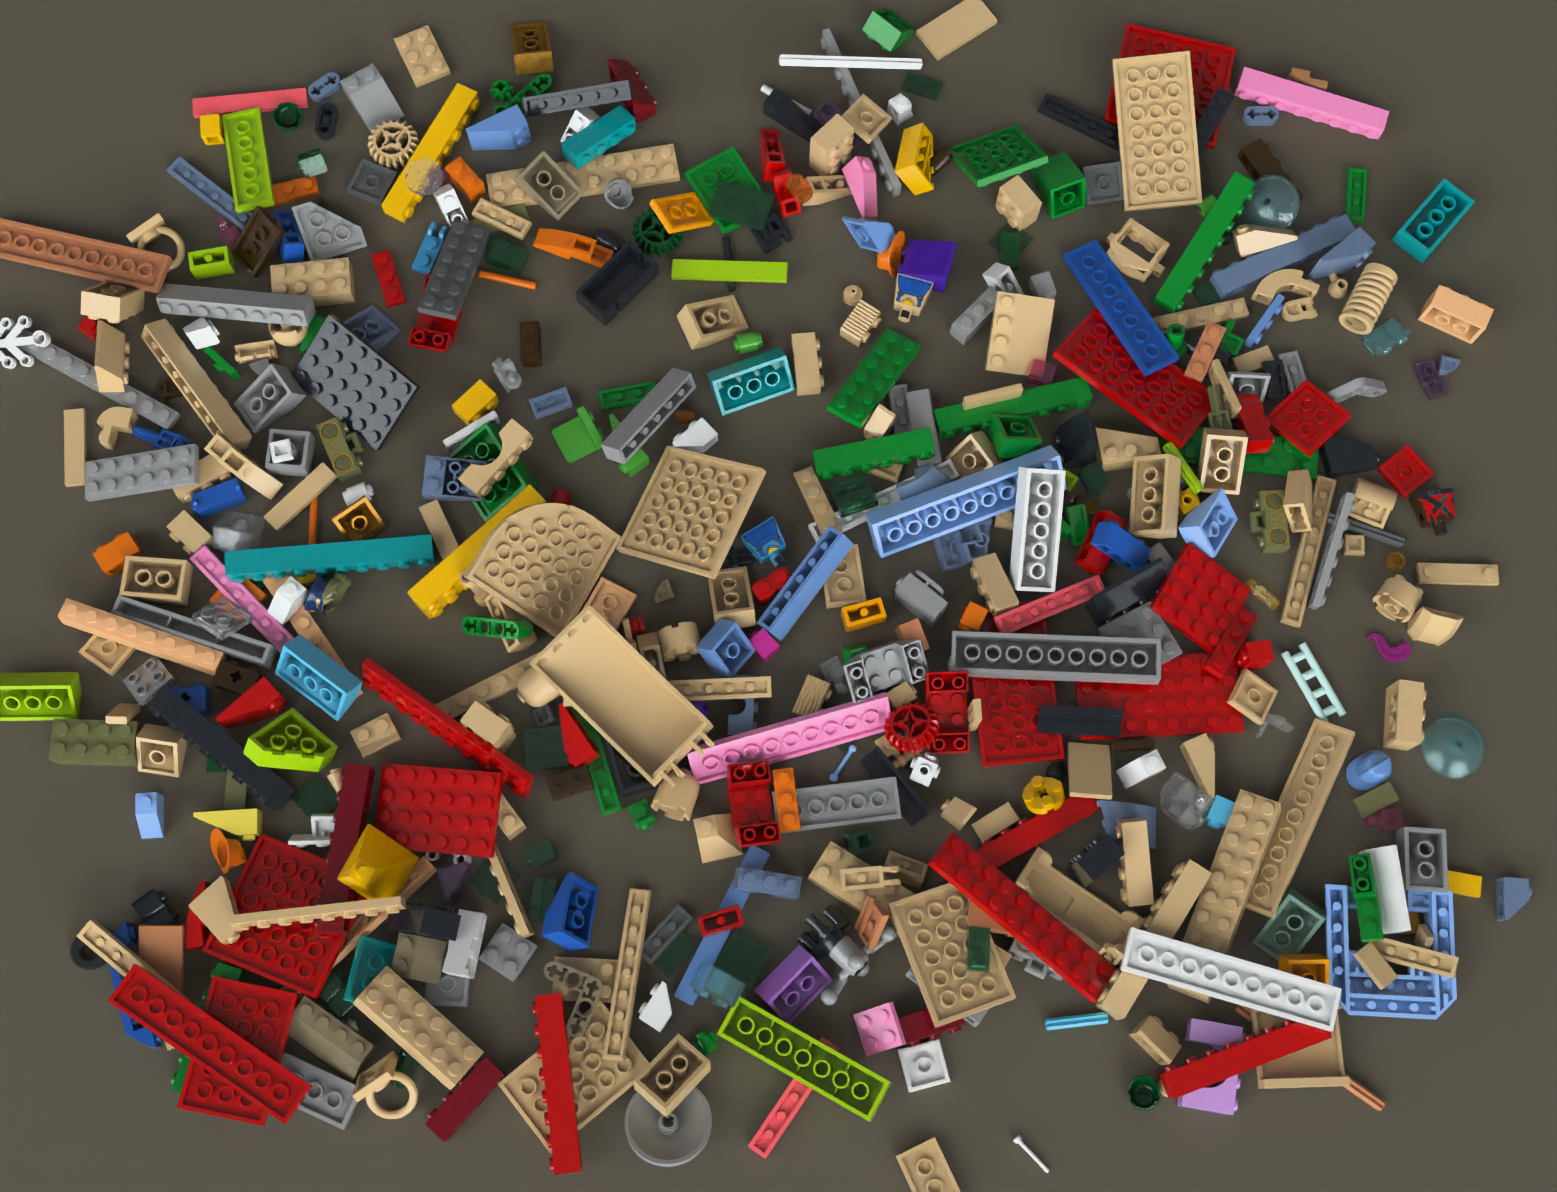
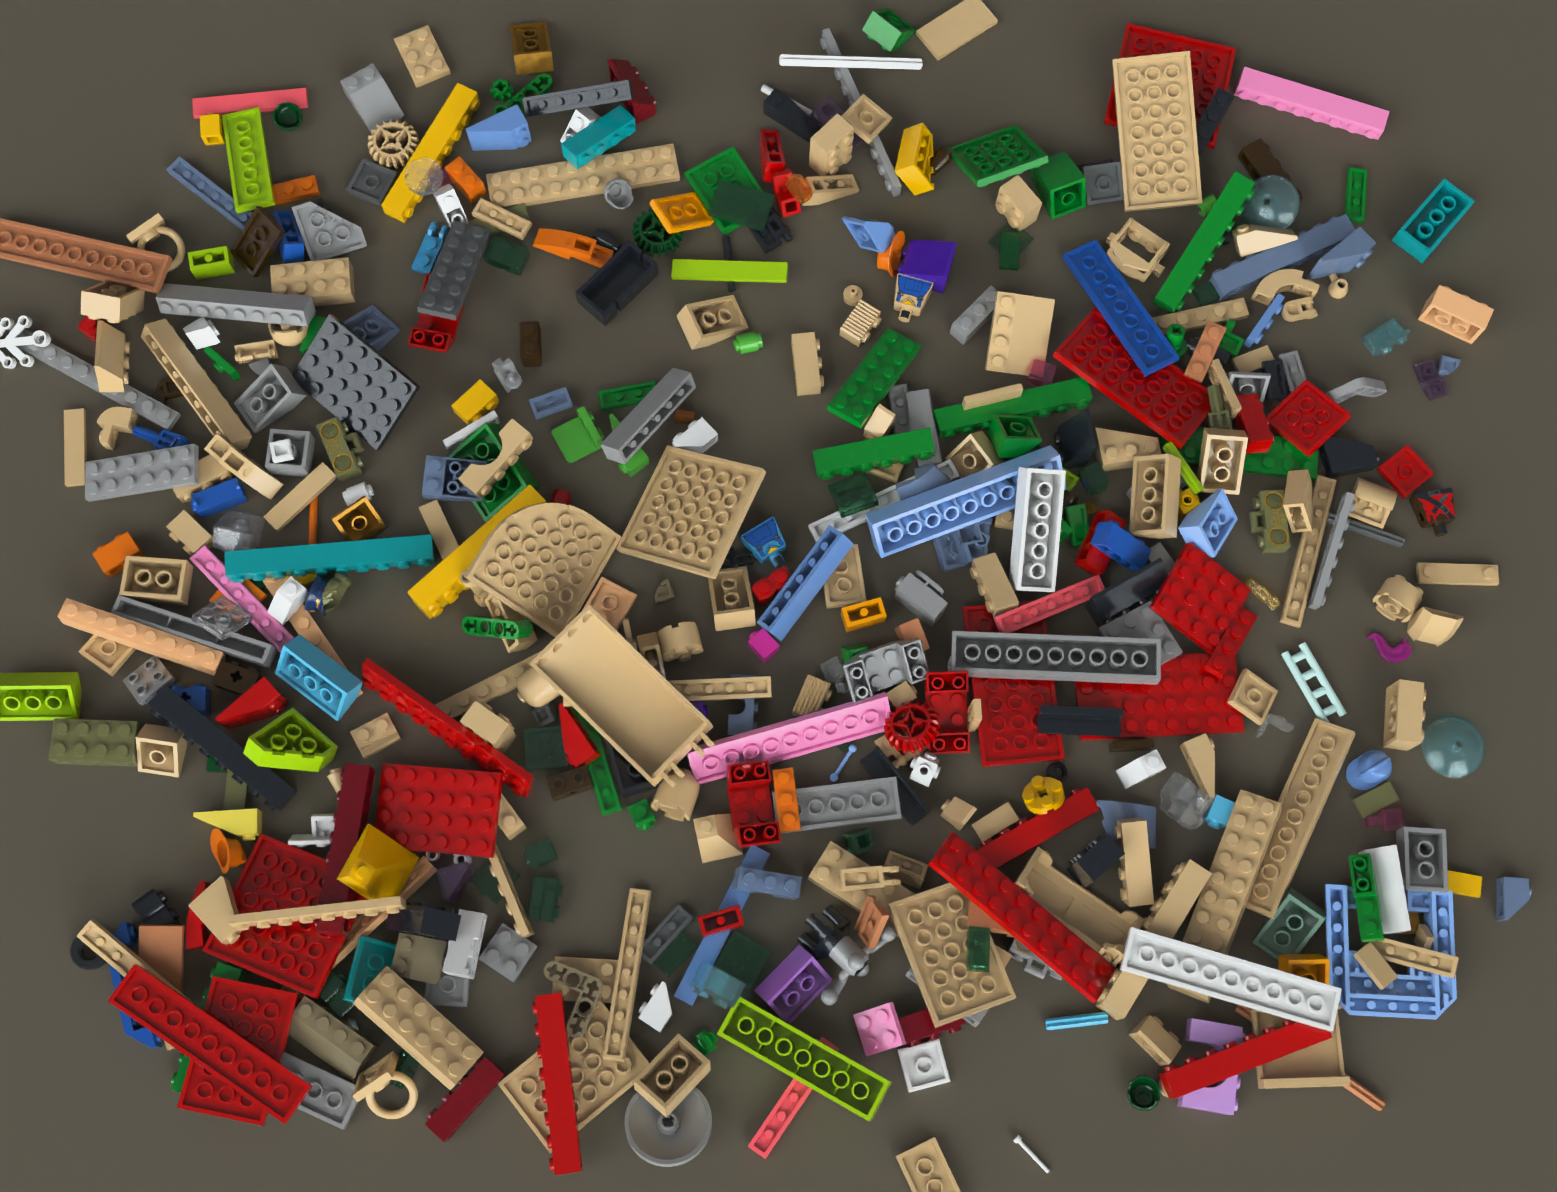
(122, 713): tan tile -> none
(150, 814): light blue slope -> none
(229, 234): clear pink plate -> none
(311, 163): clear green brick -> none
(315, 798): clear green piece -> none
(324, 87): sand blue beam -> none
(326, 122): black plate -> none
(388, 278): red plate -> none
(508, 279): orange bar -> none
(548, 185): dark tan slope -> none
(571, 914): blue slope -> none
(637, 625): red wheel -> none
(725, 648): medium blue brick -> none
(751, 381): teal slope -> none
(816, 499): tan plate -> none
(862, 183): bright pink slope -> none
(902, 107): white brick -> none
(921, 86): clear green tile -> none
(972, 618): orange brick -> none
(1002, 279): white slope -> none
(1042, 285): light grey brick -> none
(1079, 121): black plate -> none
(1089, 771): tan tile -> none
(1254, 655): red brick -> none
(1260, 115): sand blue beam -> none
(1303, 77): medium nougat slope -> none
(1353, 545): tan tile -> none
(1368, 298): tan piece -> none
(1395, 561): pearl gold plate -> none

